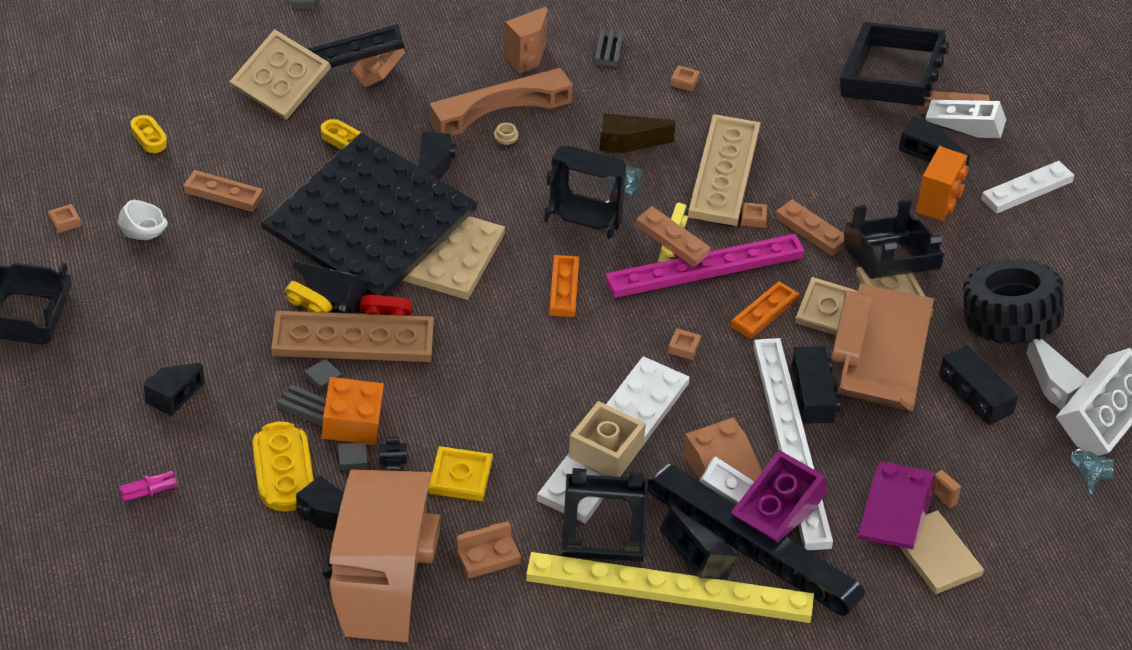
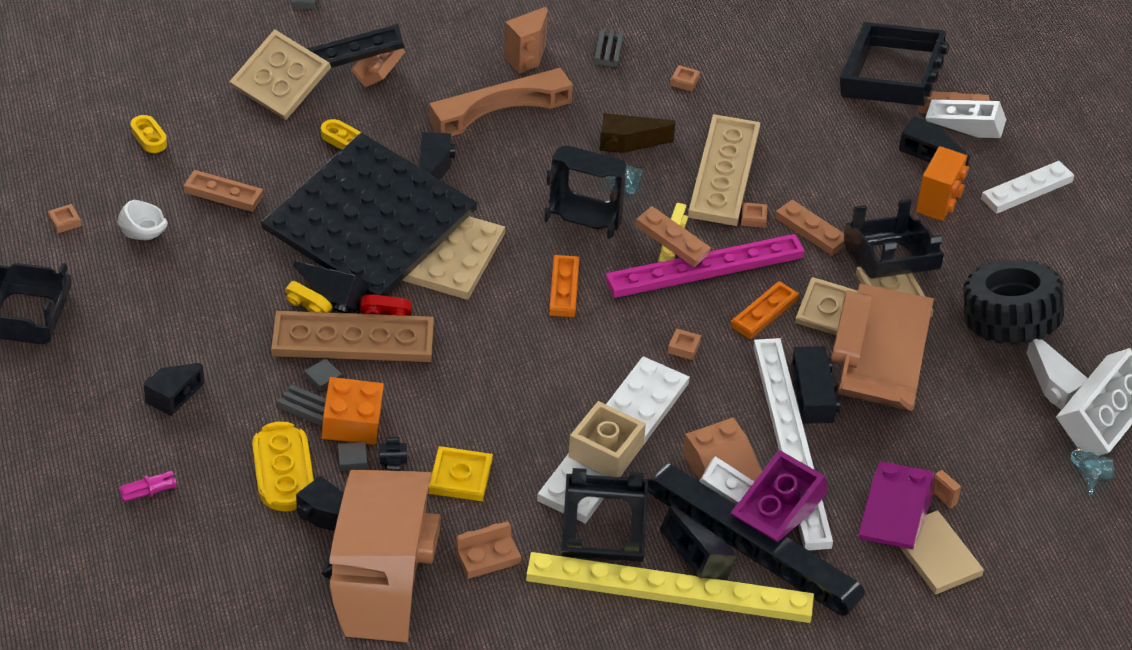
(506, 134): tan plate -> none
(978, 385): black brick -> none

